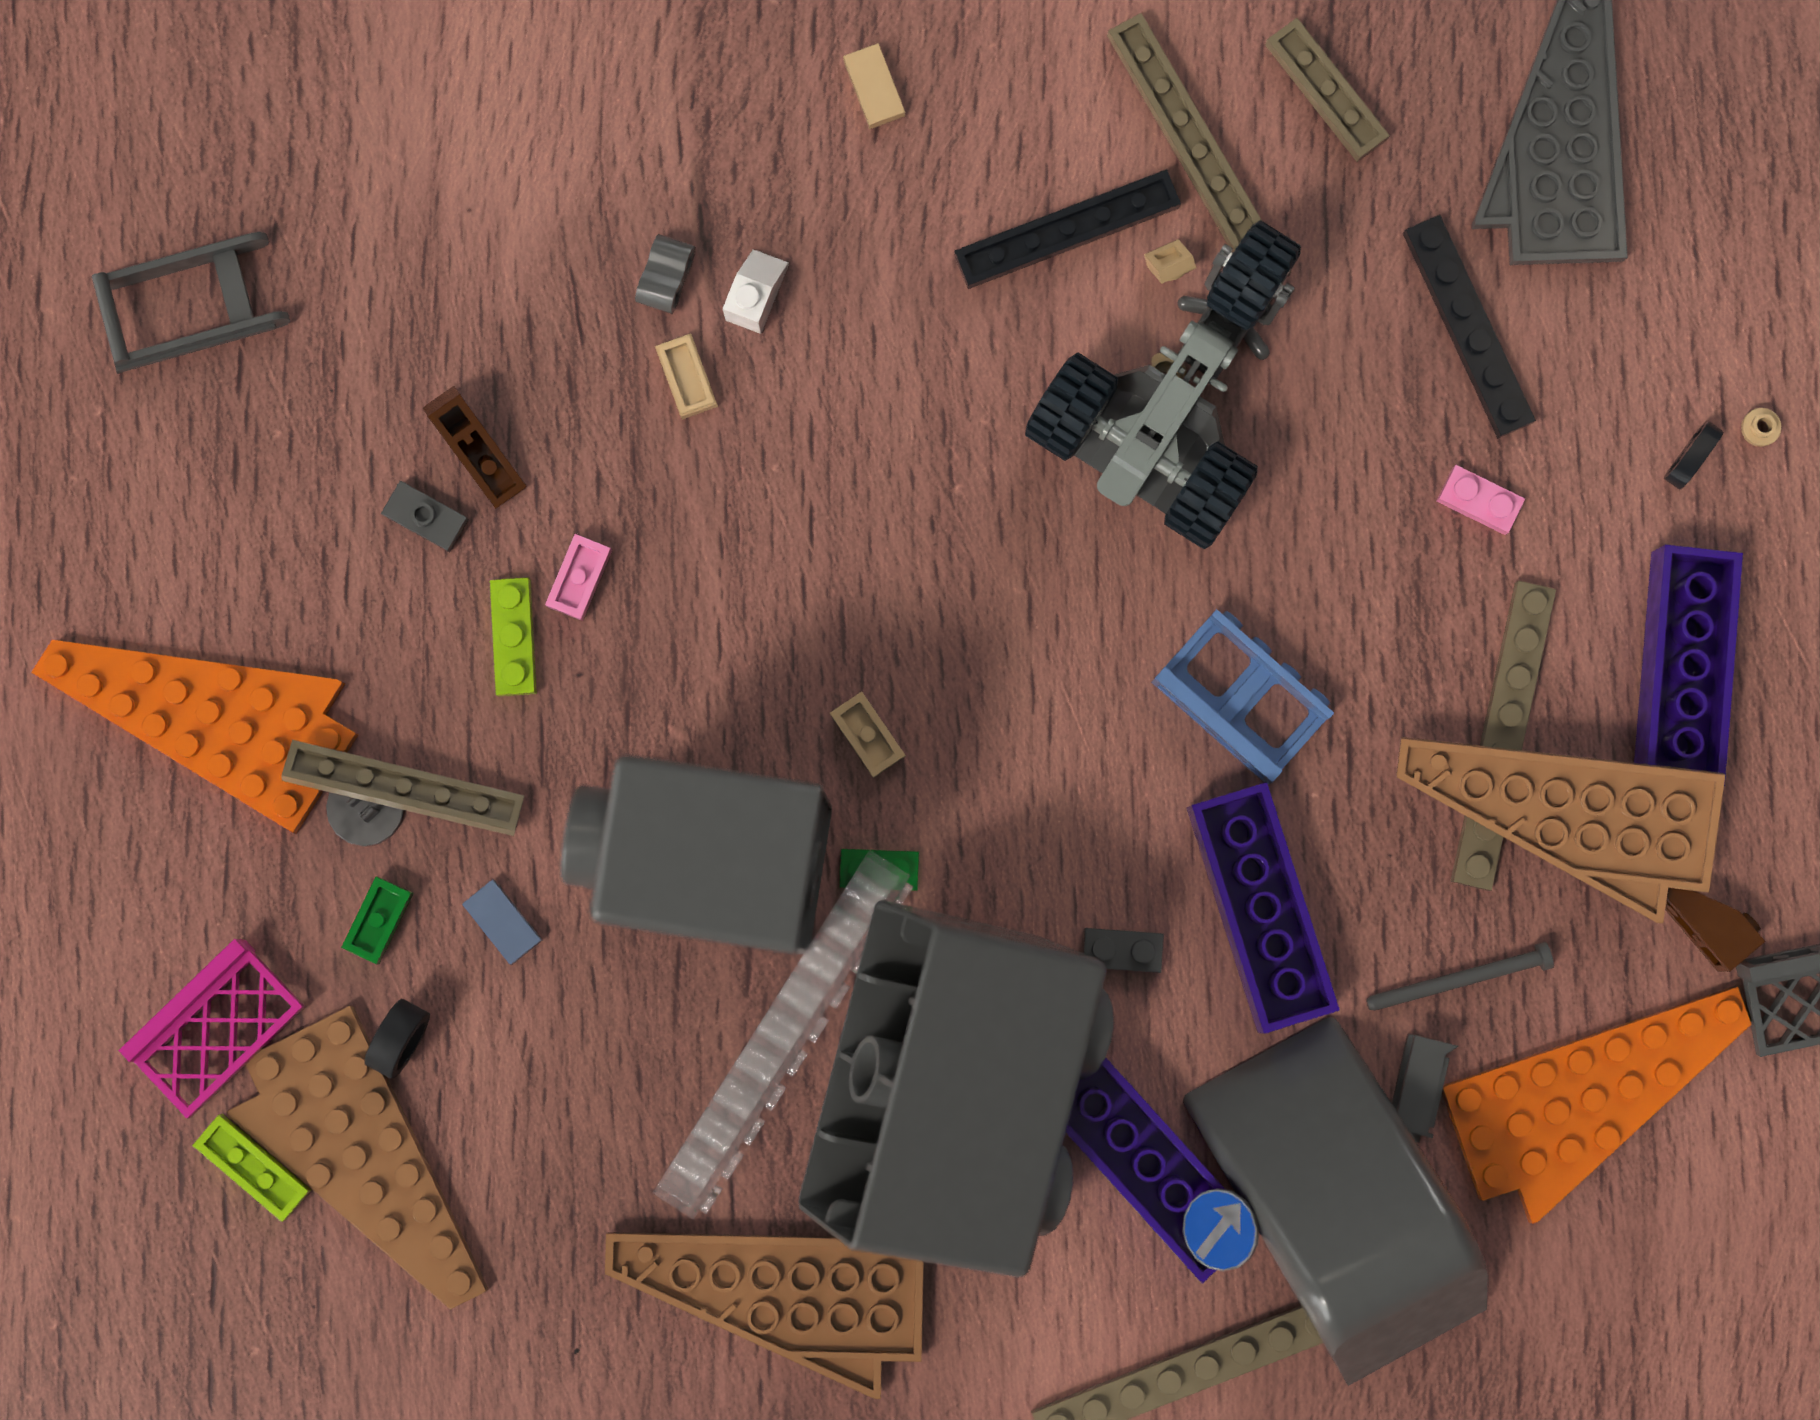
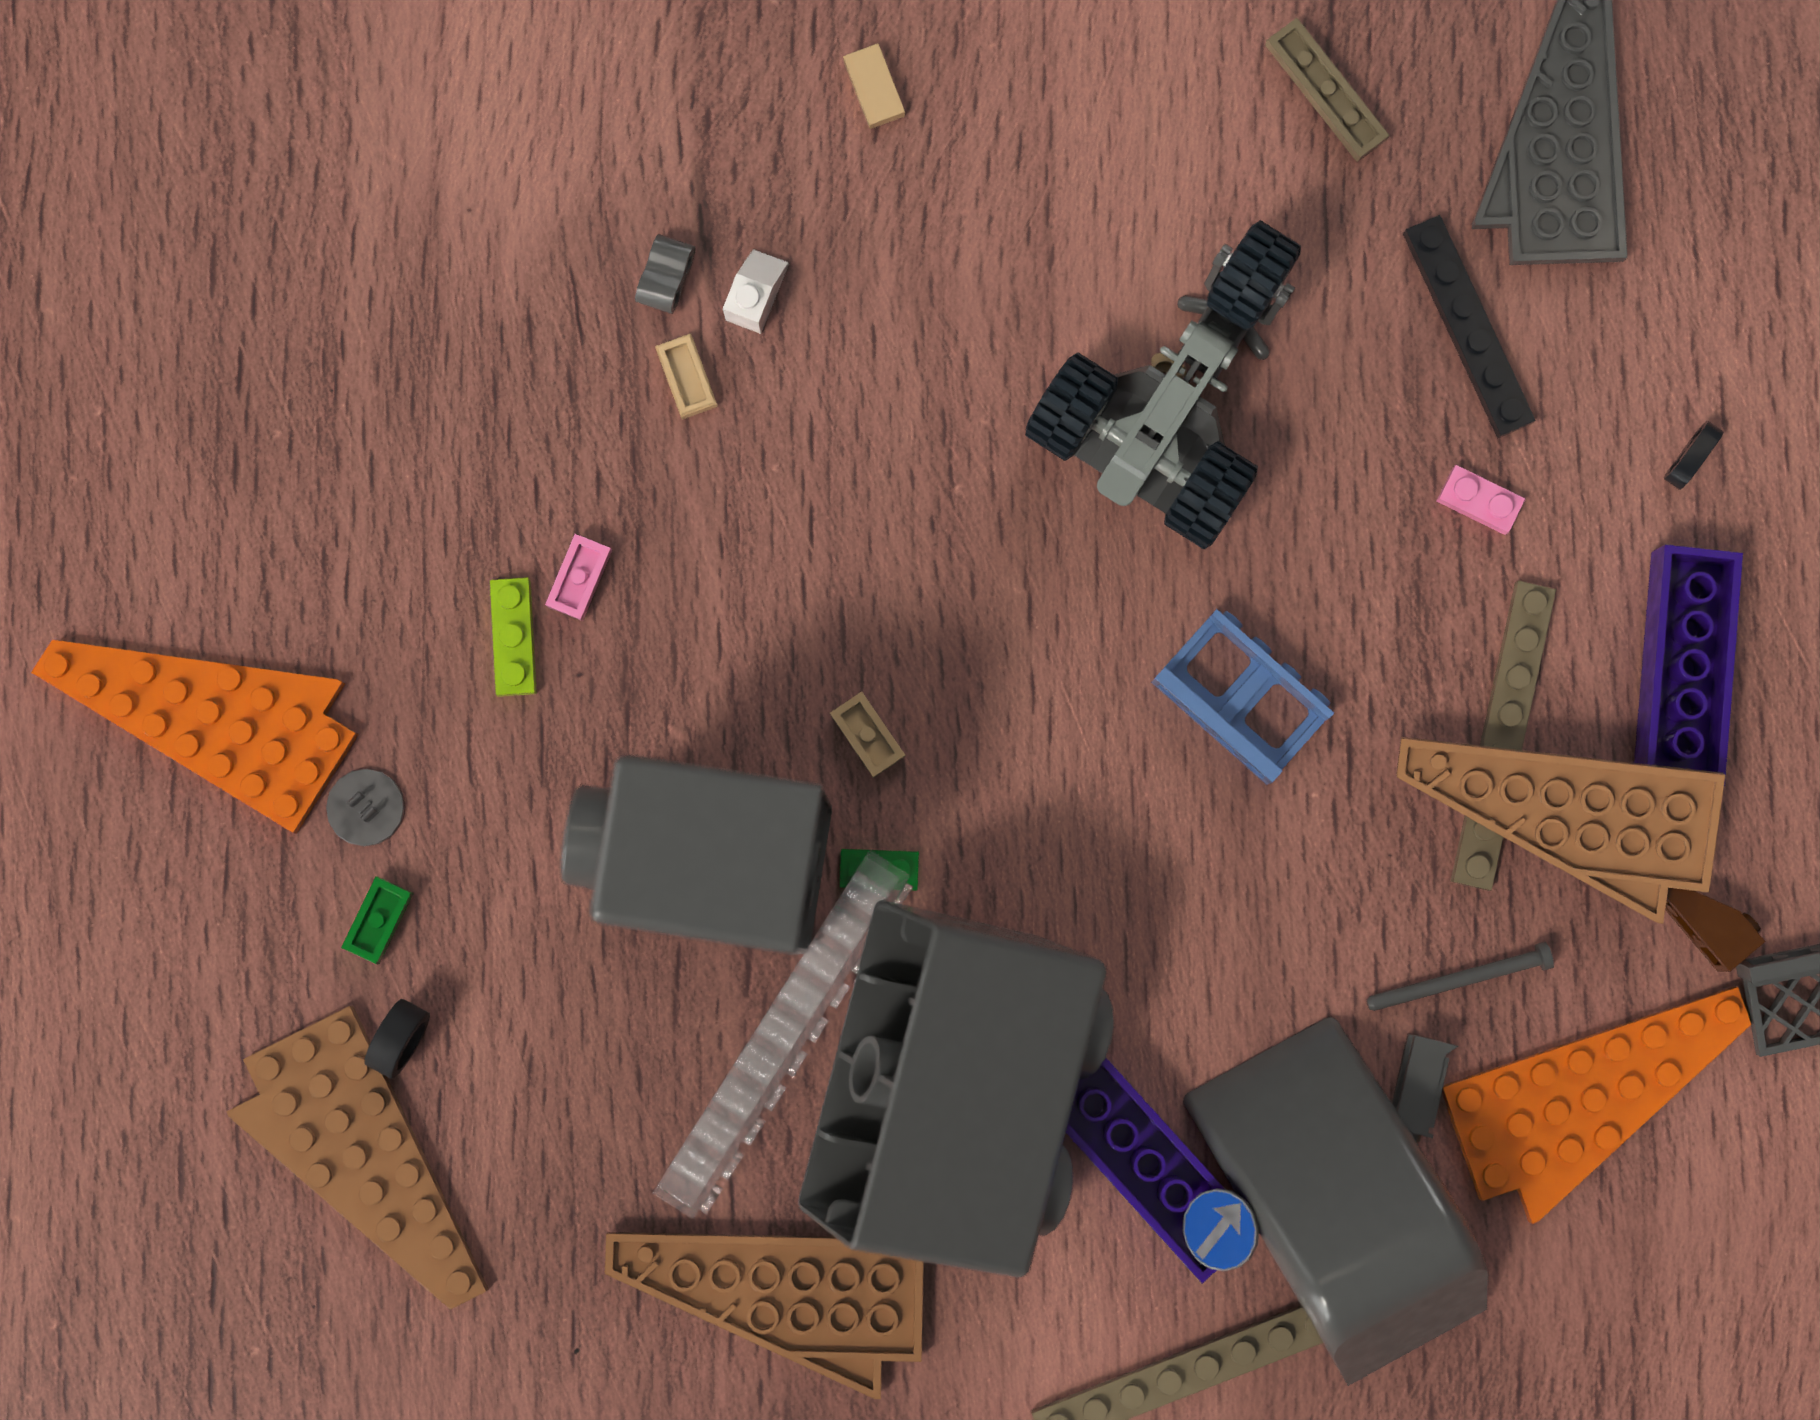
(188, 1003): dark pink fence -> none
(233, 288): dark grey piece -> none
(252, 1167): lime plate -> none
(402, 787): dark tan plate -> none
(424, 516): dark grey plate -> none
(474, 447): reddish brown slope -> none
(502, 922): sand blue tile -> none
(1067, 229): black plate -> none
(1125, 949): dark grey plate -> none
(1170, 261): tan plate -> none
(1184, 129): dark tan plate -> none
(1262, 908): dark purple brick -> none
(1753, 434): tan plate -> none

